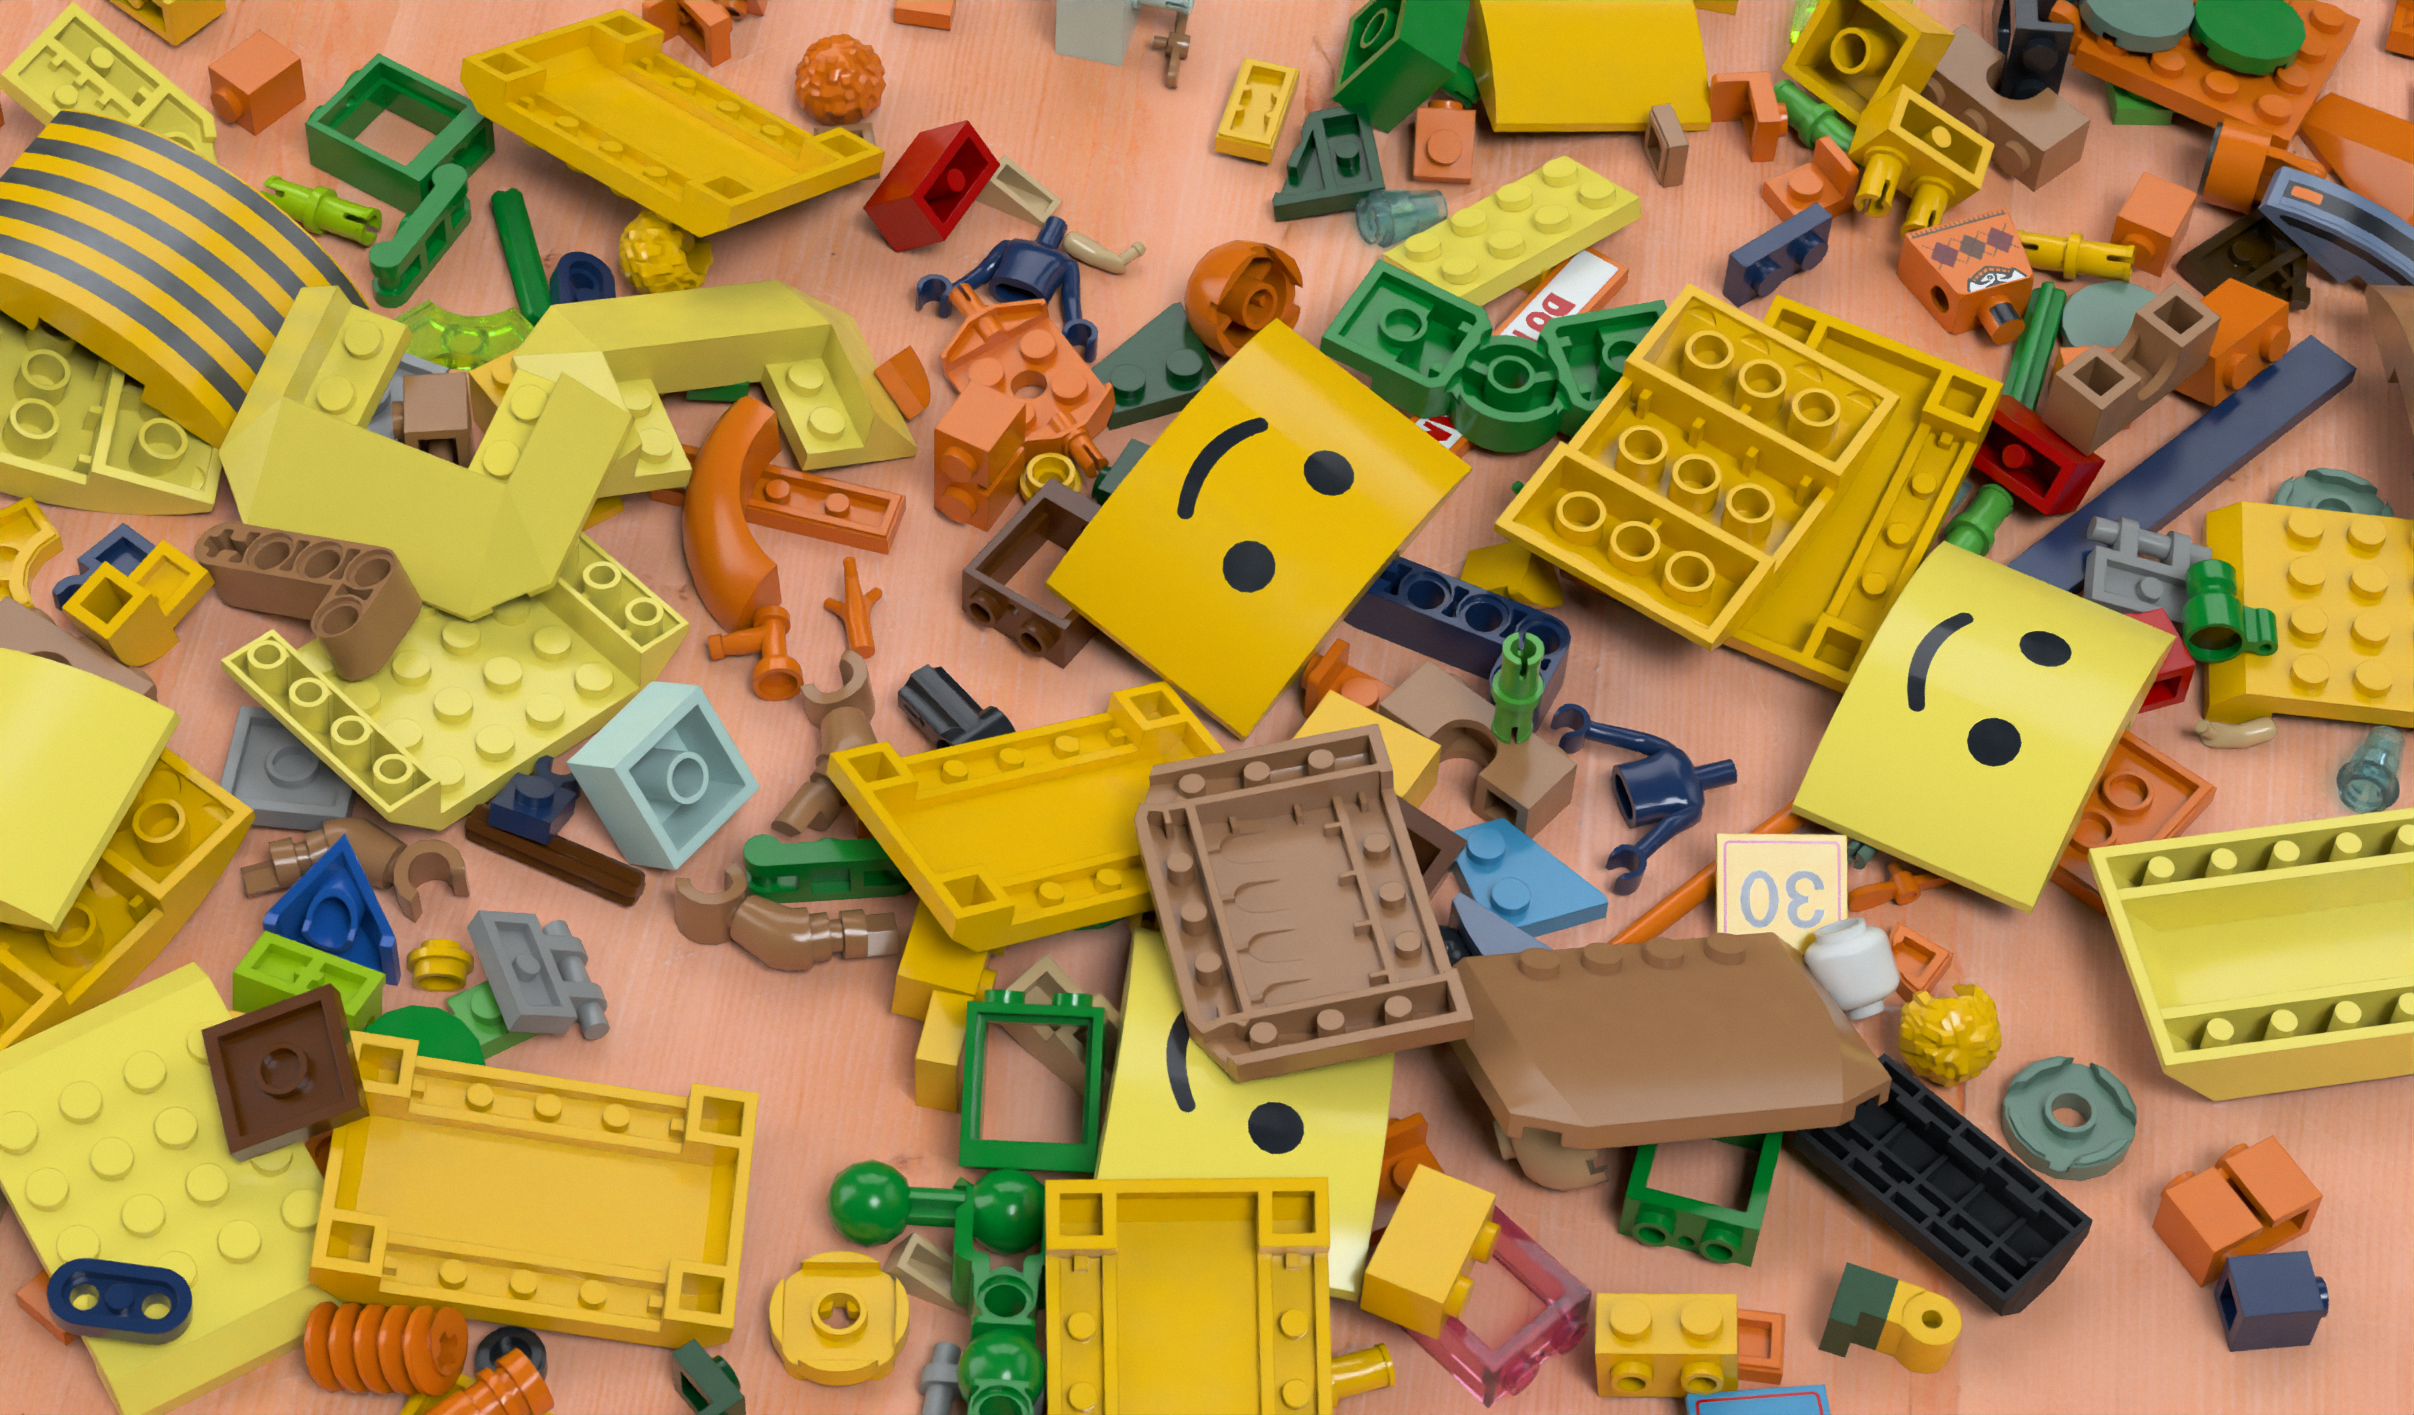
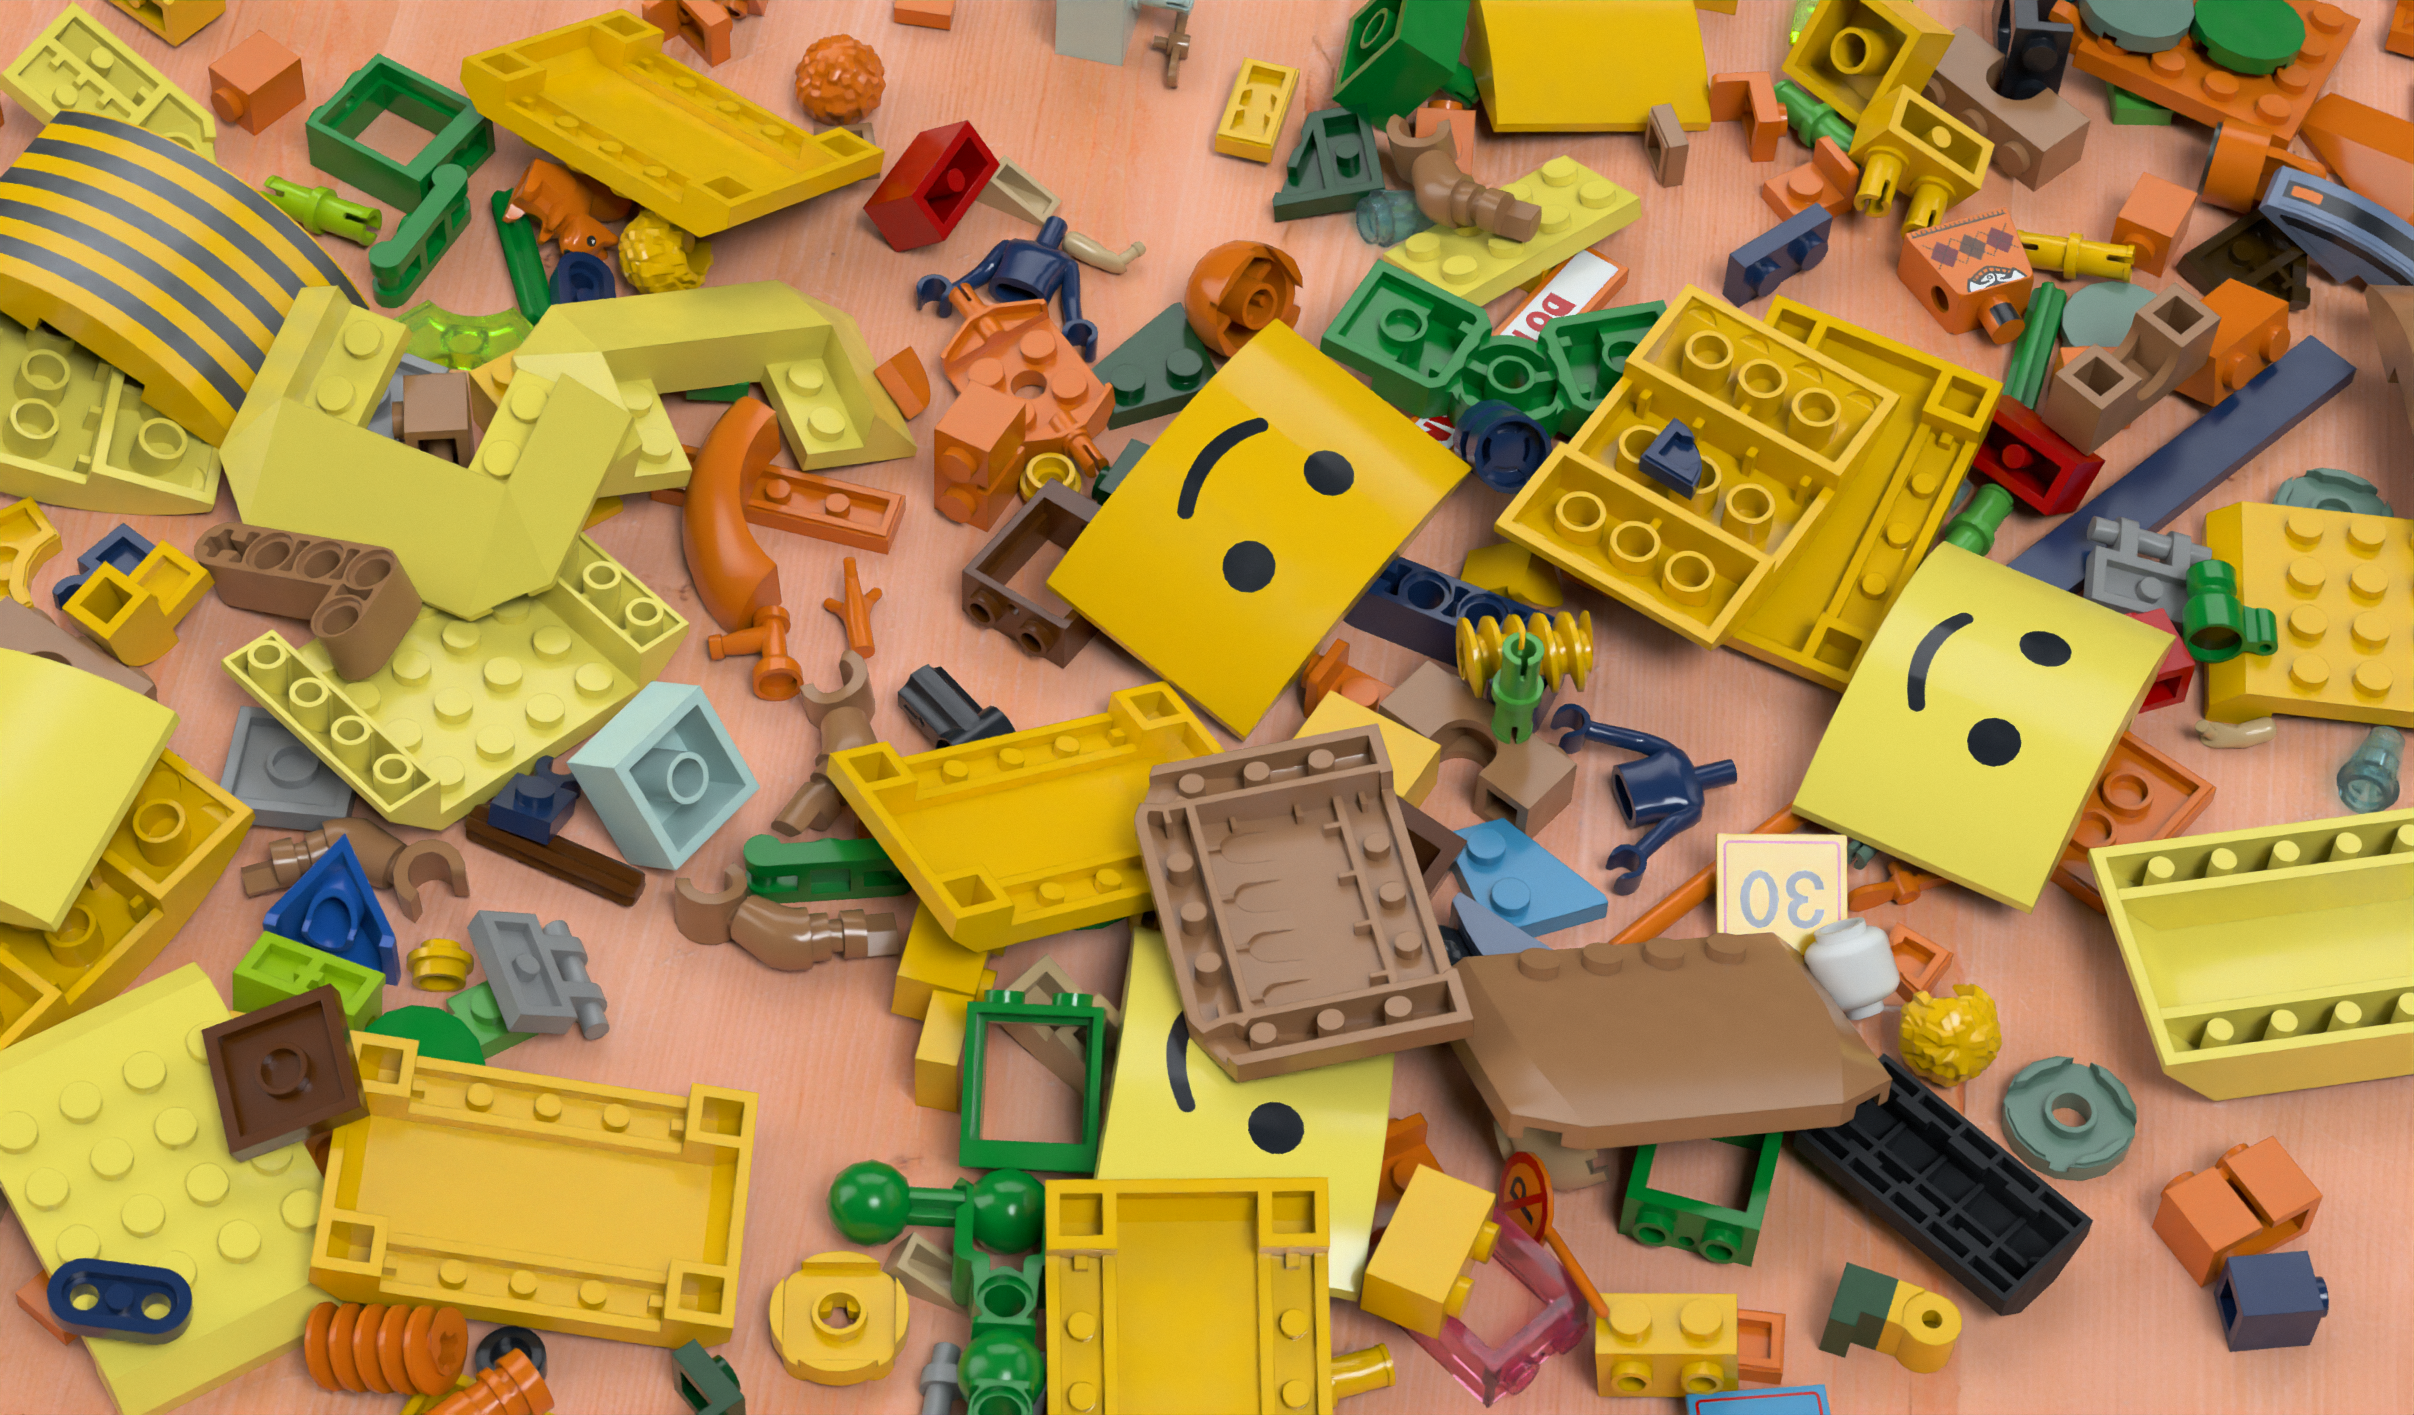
(567, 207): none -> orange animal
(1453, 196): none -> medium nougat piece
(1501, 444): none -> dark blue wheel
(1529, 1202): none -> orange piece
(1566, 648): none -> yellow piece
(1674, 459): none -> dark blue tile

